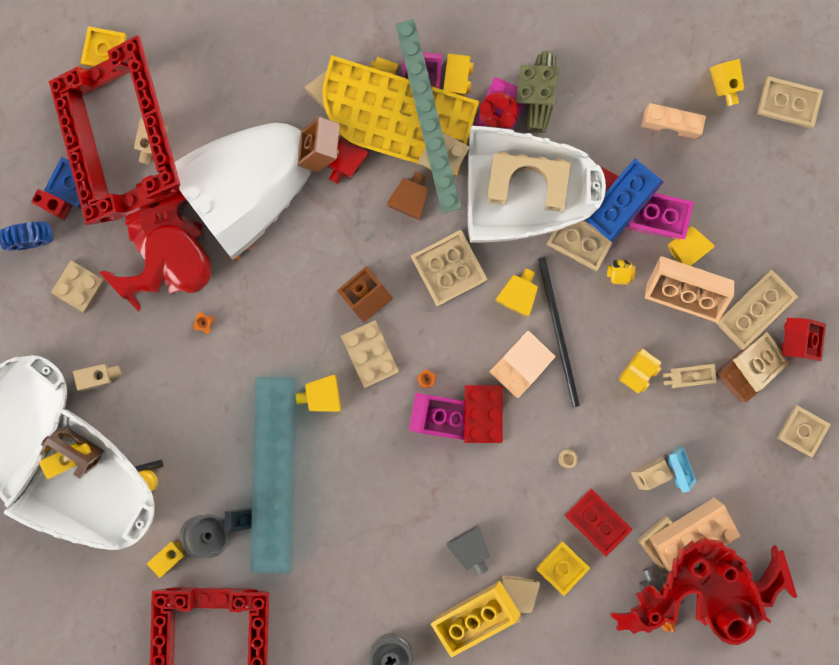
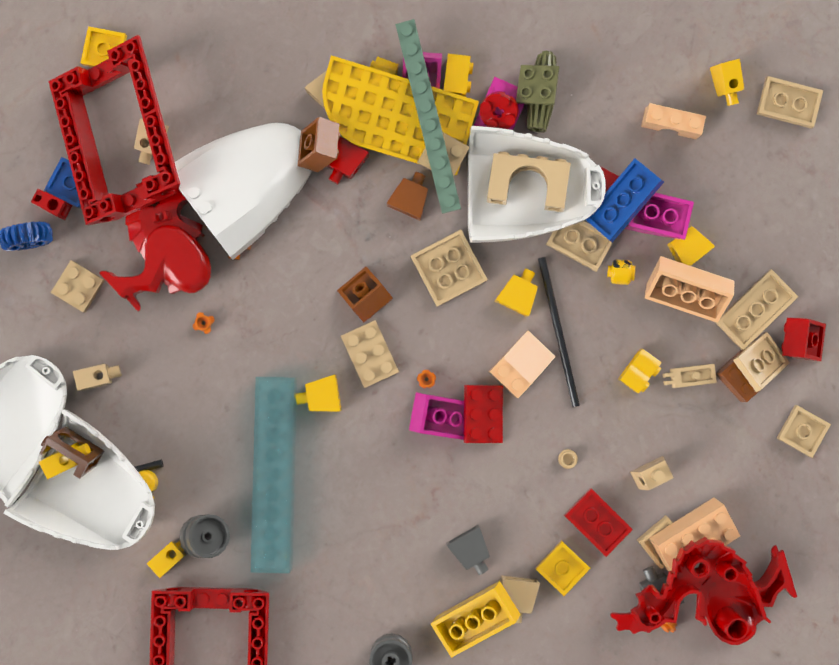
(238, 520): black plate -> none
(684, 475): medium azure plate -> none

